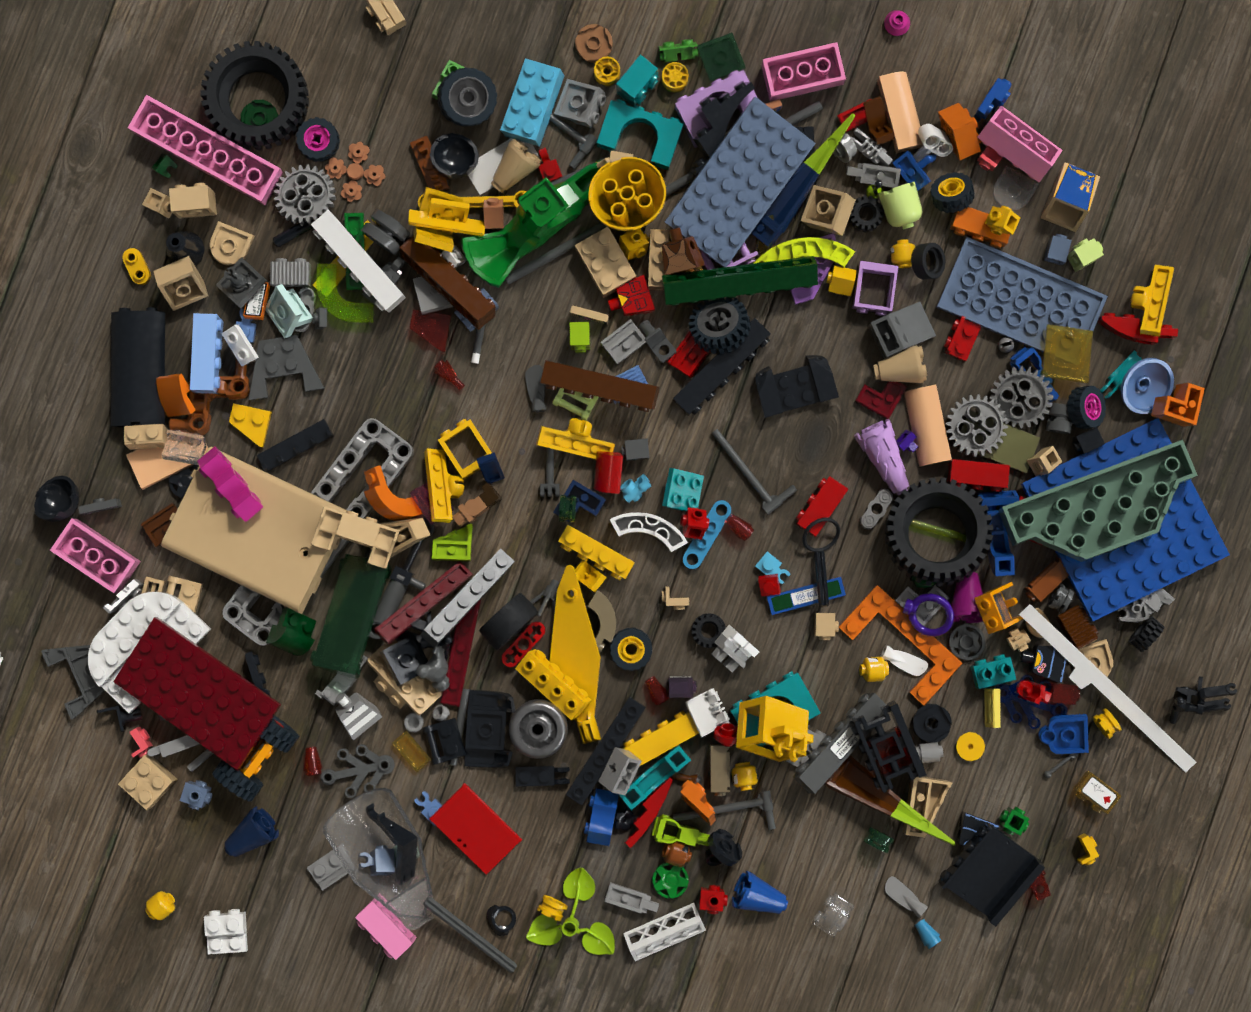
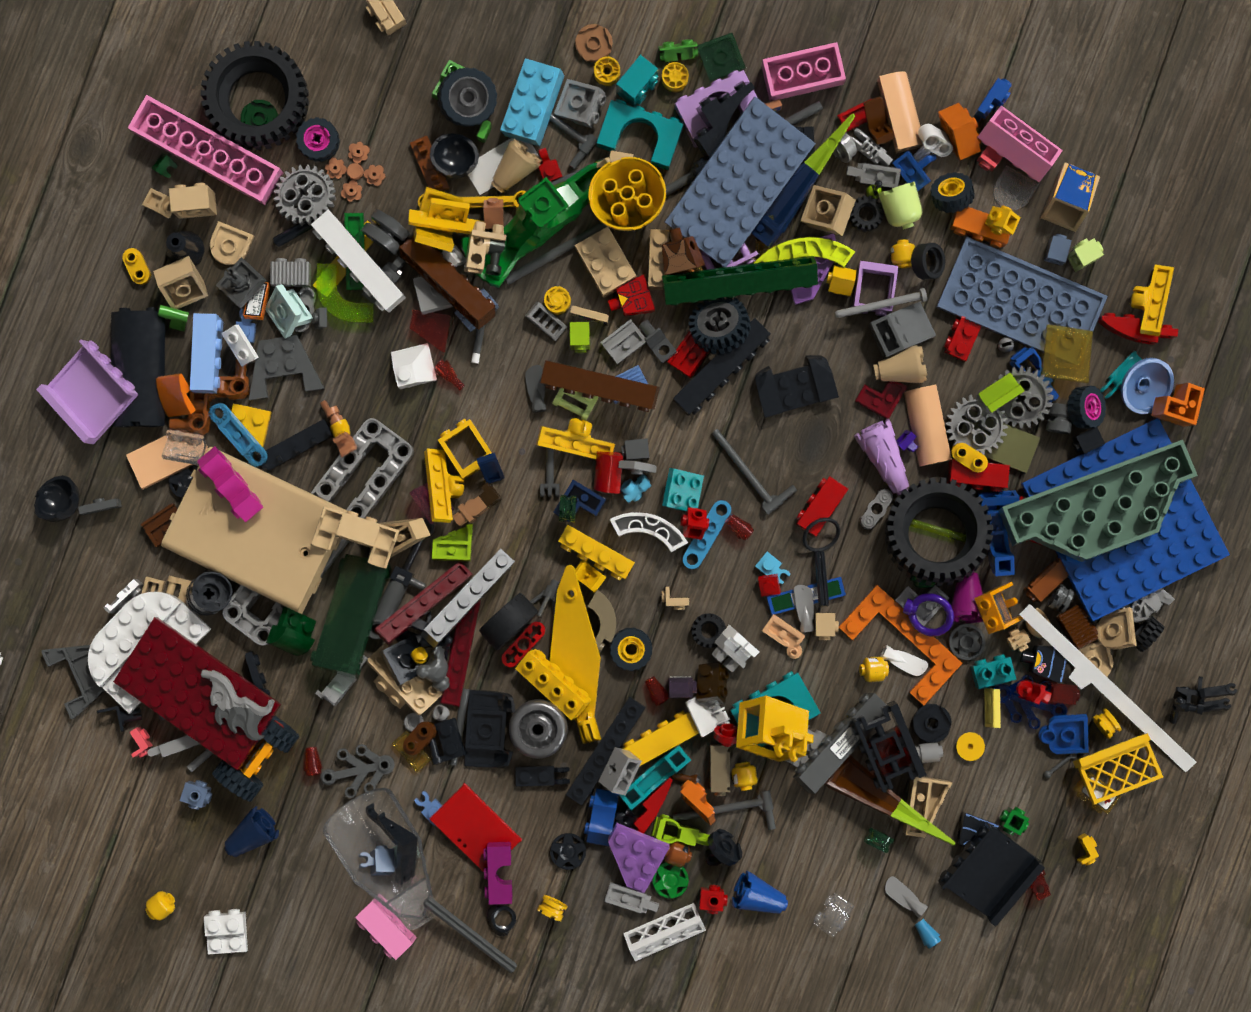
(89, 393): none -> lavender panel
(95, 555): bright pink brick -> none
(145, 436): tan brick -> none
(147, 781): tan brick -> none
(177, 317): none -> bright green piece
(216, 586): none -> black wheel
(236, 710): none -> piece
(238, 434): none -> dark azure plate
(327, 870): light grey plate -> none
(340, 430): none -> nougat piece
(356, 713): light grey torso -> none
(385, 501): orange arch -> none
(413, 366): none -> white slope
(419, 655): none -> yellow hinge
(419, 739): none -> reddish brown plate
(484, 131): none -> bright green tile
(485, 243): none -> tan hips
(498, 890): none -> magenta arch
(535, 321): none -> light grey slope
(557, 300): none -> yellow wheel
(568, 851): none -> black wheel
(599, 937): lime plant -> none
(634, 244): yellow brick -> none
(636, 855): none -> medium lavender plate
(637, 467): none -> light grey plate
(712, 682): none -> dark brown bracket
(785, 635): none -> light nougat hinge
(804, 607): none -> light grey piece
(897, 23): dark pink cone -> none
(921, 295): none -> light grey bar
(969, 457): none -> yellow plate
(1000, 392): none -> lime panel
(1044, 461): tan brick -> none
(1116, 752): none -> yellow fence
(1117, 629): none -> tan tile

